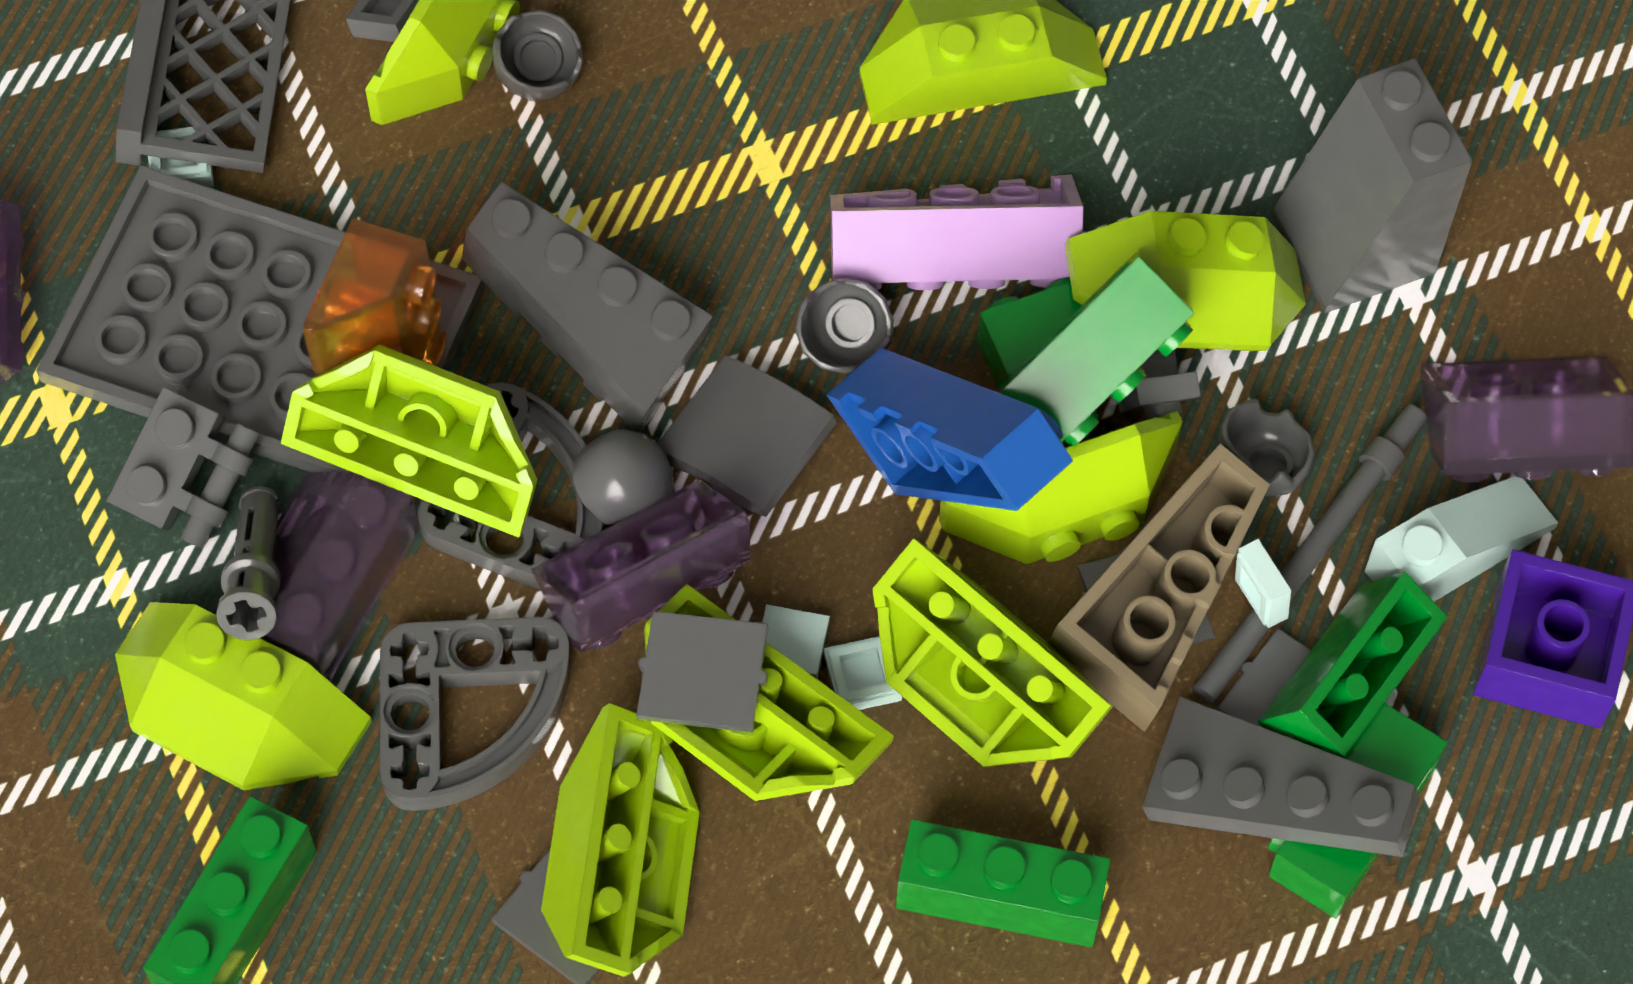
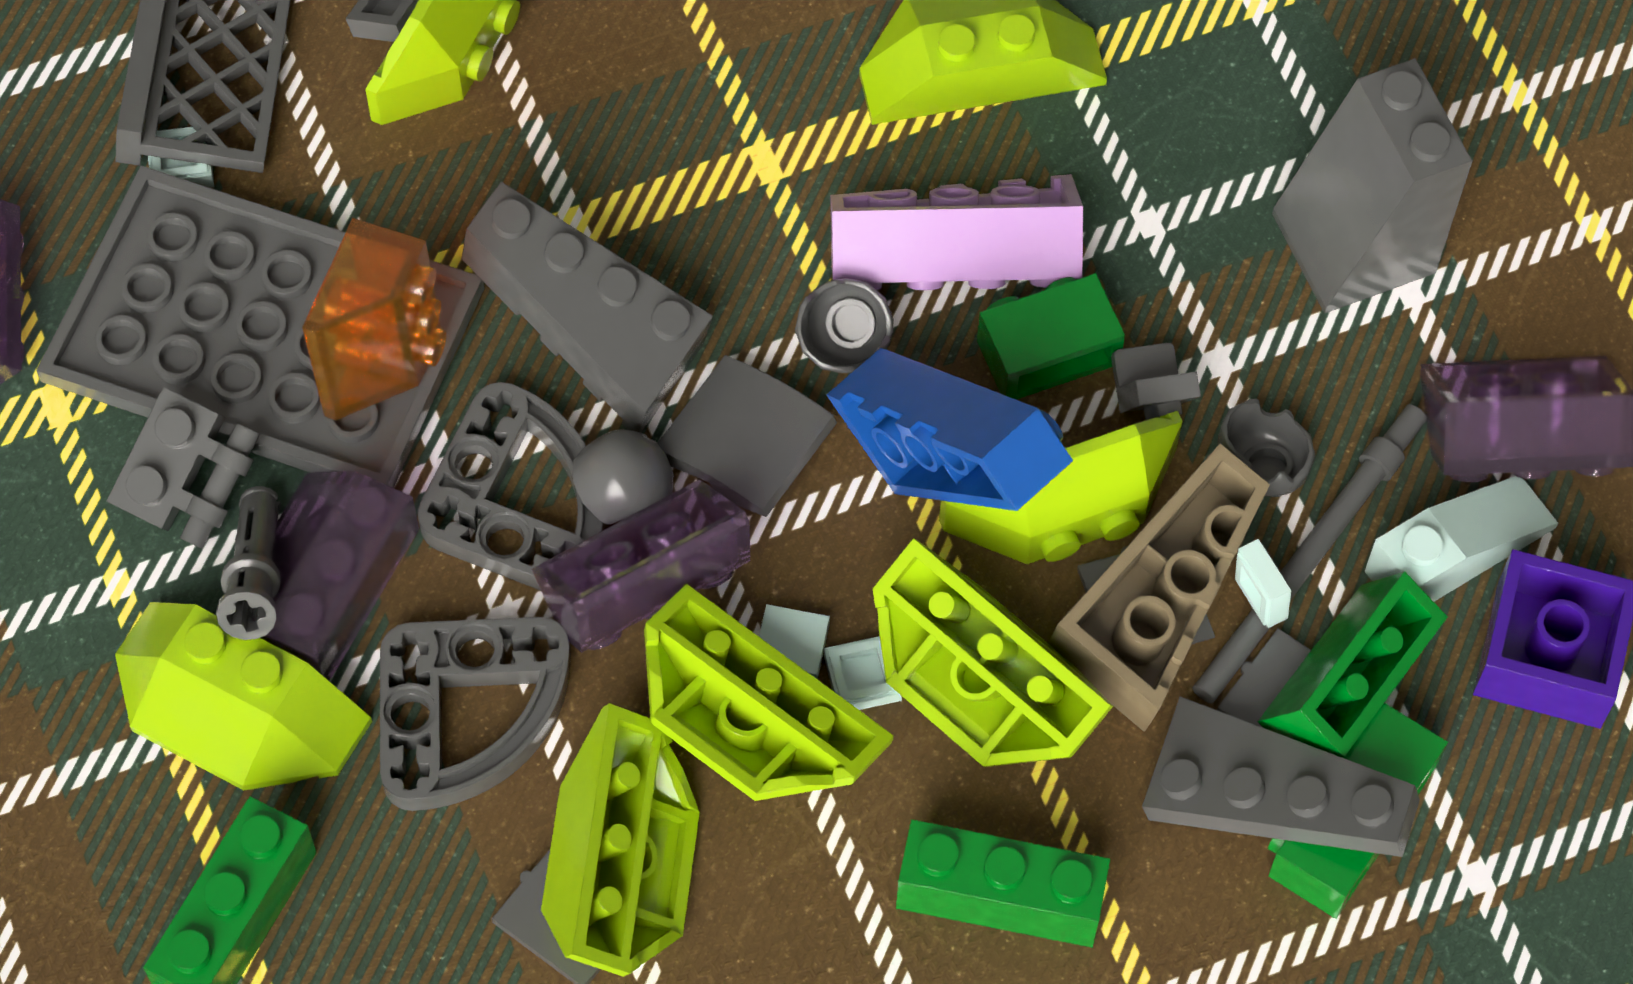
(417, 435): lime wedge -> none
(537, 55): dark grey hair -> none
(702, 671): dark grey piece -> none
(1102, 348): brick -> none
(1226, 267): lime wedge -> none

